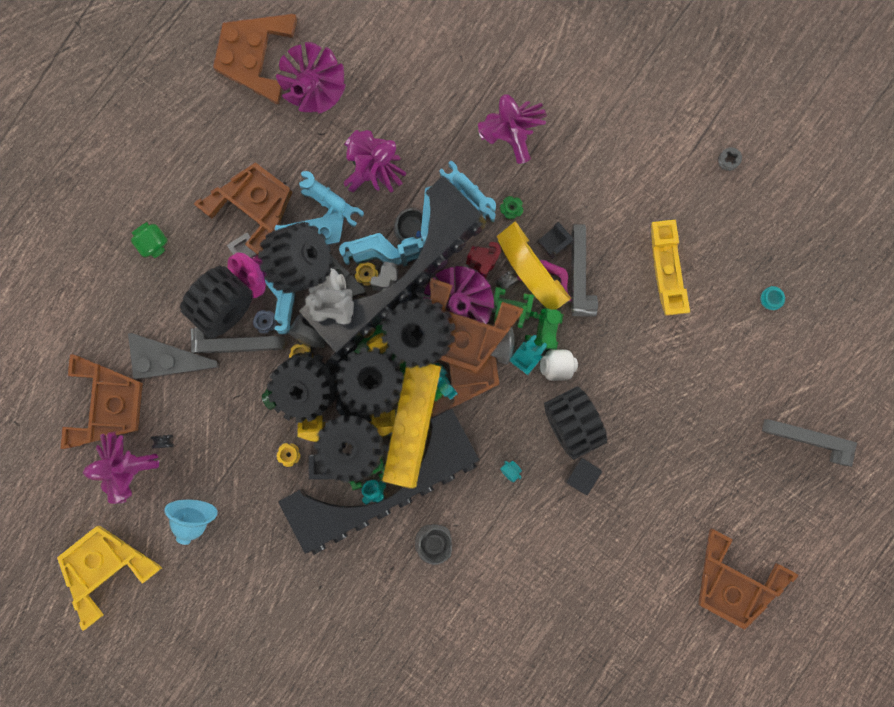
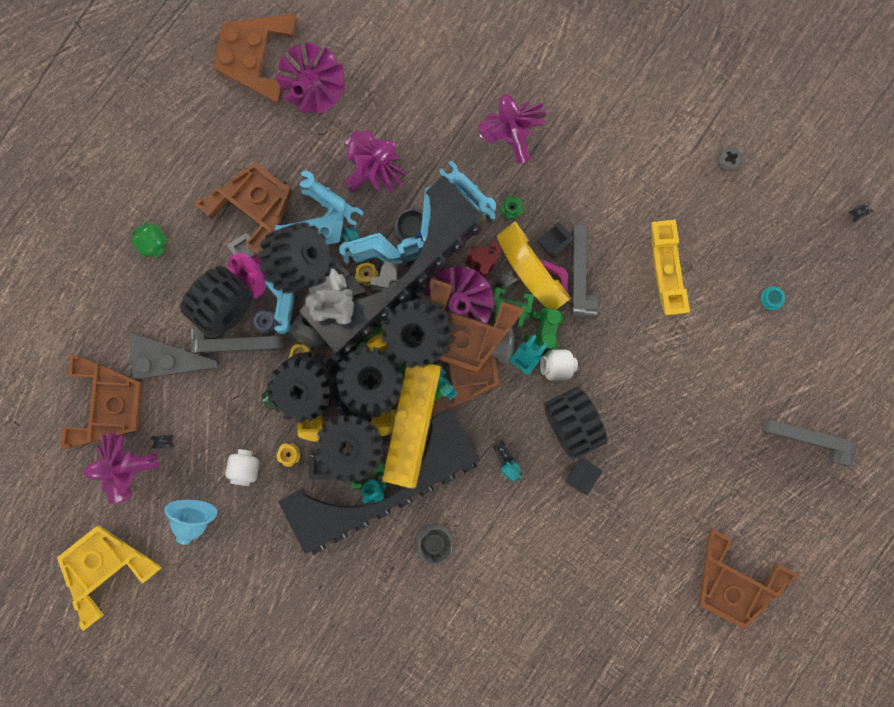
(242, 468): none -> white head
(349, 235): none -> teal plate
(502, 452): none -> black bush
(859, 212): none -> black bush

